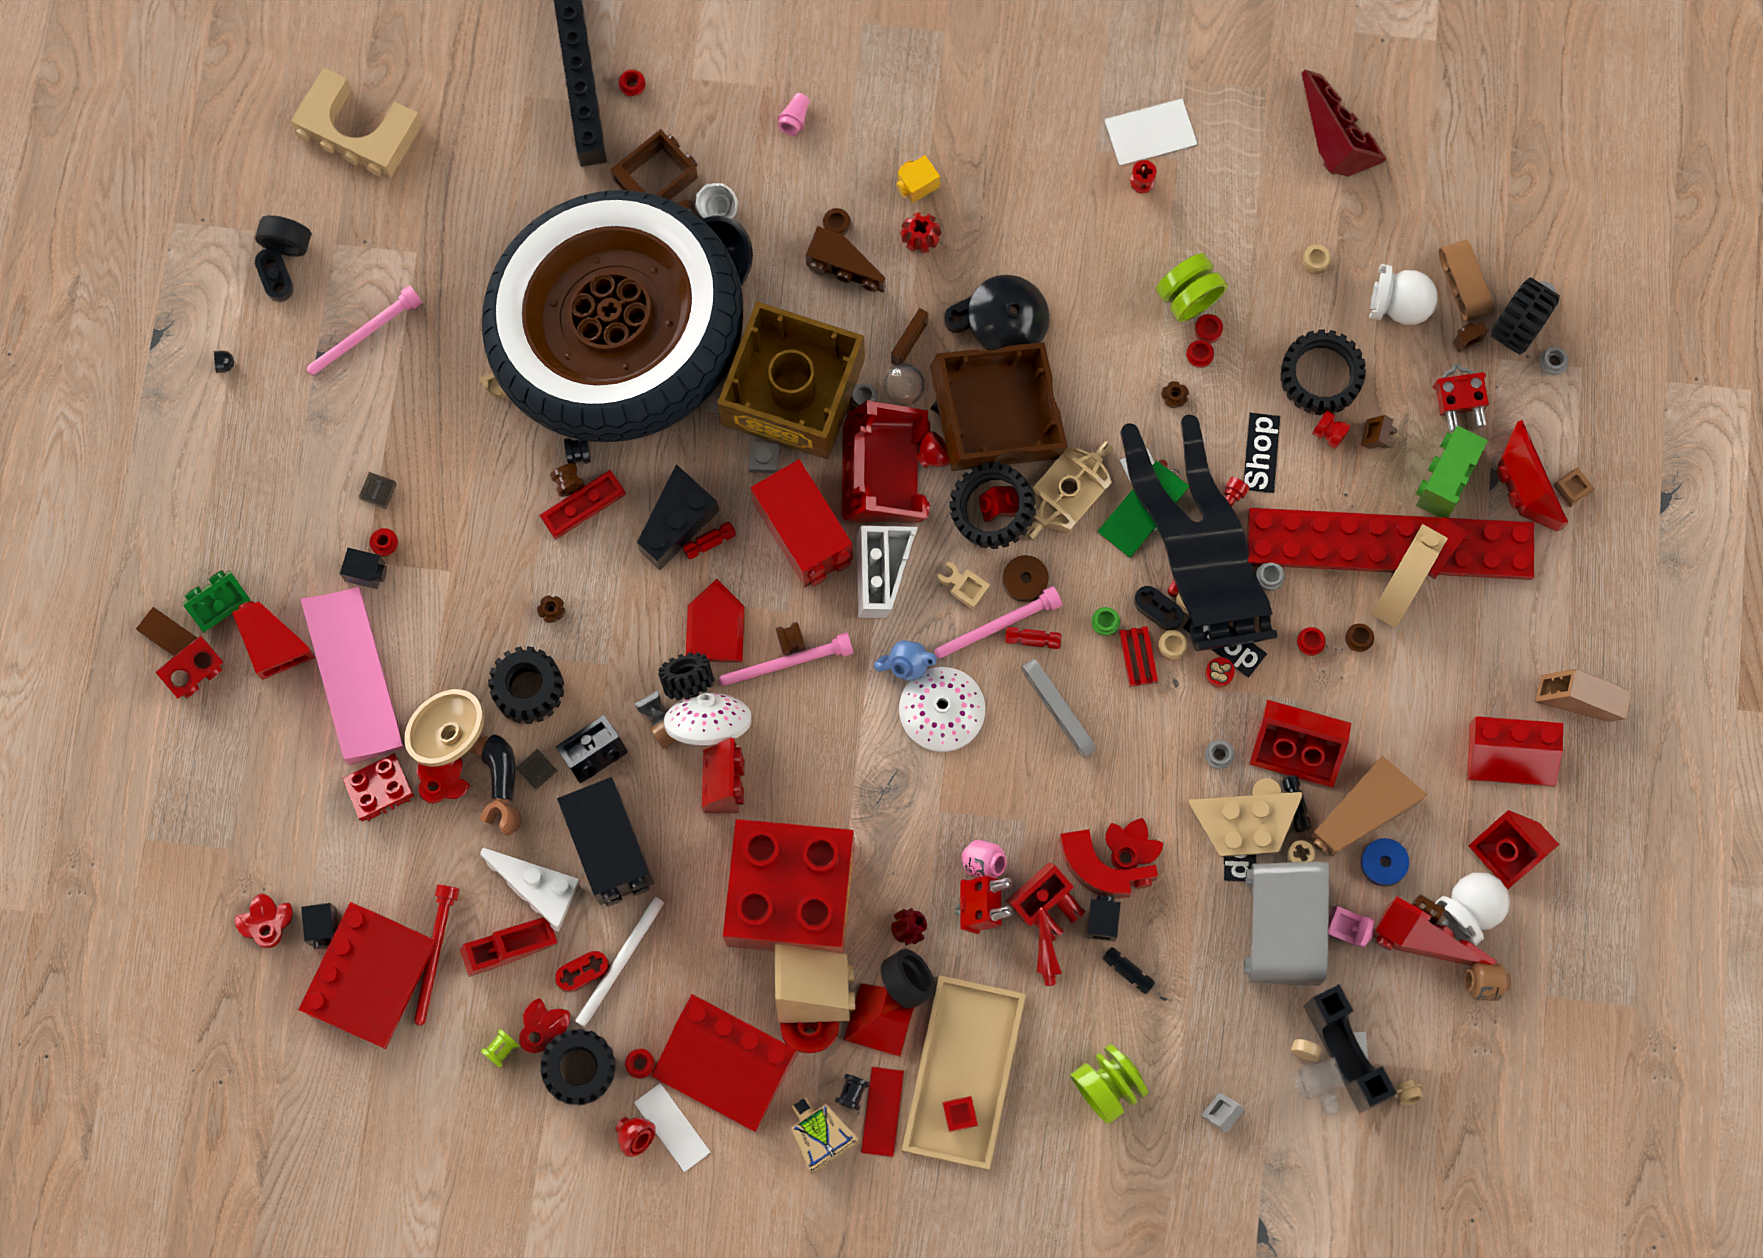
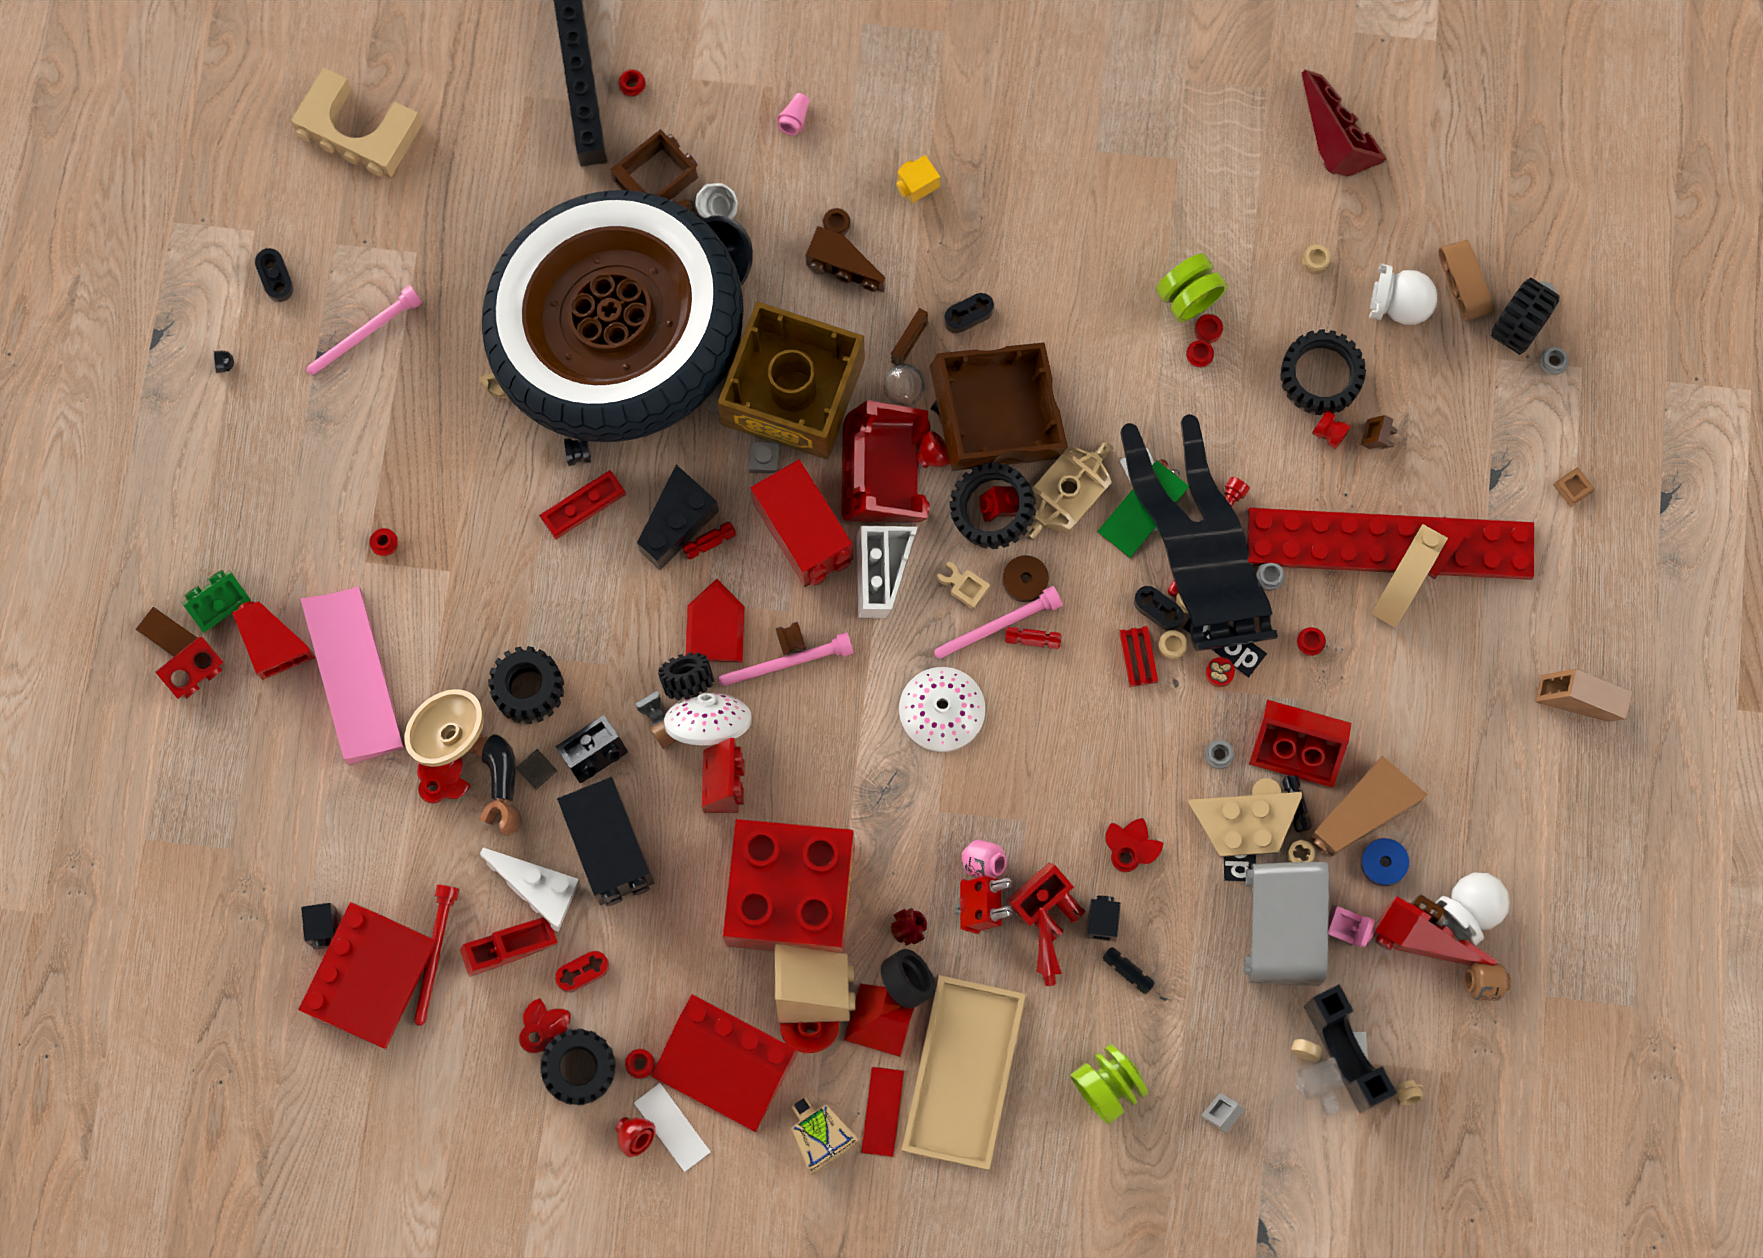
(262, 917): red plate -> none
(283, 235): black tyre -> none
(363, 568): black brick -> none
(377, 490): clear smoke tile -> none
(378, 787): hinge -> none
(509, 1045): lime bush -> none
(551, 616): reddish brown plate -> none
(567, 479): reddish brown wheel -> none
(619, 962): white piece -> none
(852, 1092): black bush -> none
(862, 393): light grey plate -> none
(906, 660): medium blue piece -> none
(920, 232): red piece -> none
(960, 1114): red plate -> none
(991, 315): black dish -> none
(1058, 708): light grey beam -> none
(1095, 875): red arch -> none
(1105, 621): bright green plate -> none
(1150, 132): white sticker -> none
(1150, 174): red bush -> none
(1172, 401): reddish brown plate -> none
(1261, 452): black sticker -> none
(1359, 637): reddish brown plate -> none
(1450, 472): bright green wedge -> none
(1461, 392): red piece -> none
(1470, 335): reddish brown plate -> none
(1513, 846): red slope -> none
(1514, 751): red slope -> none
(1528, 482): red wedge -> none

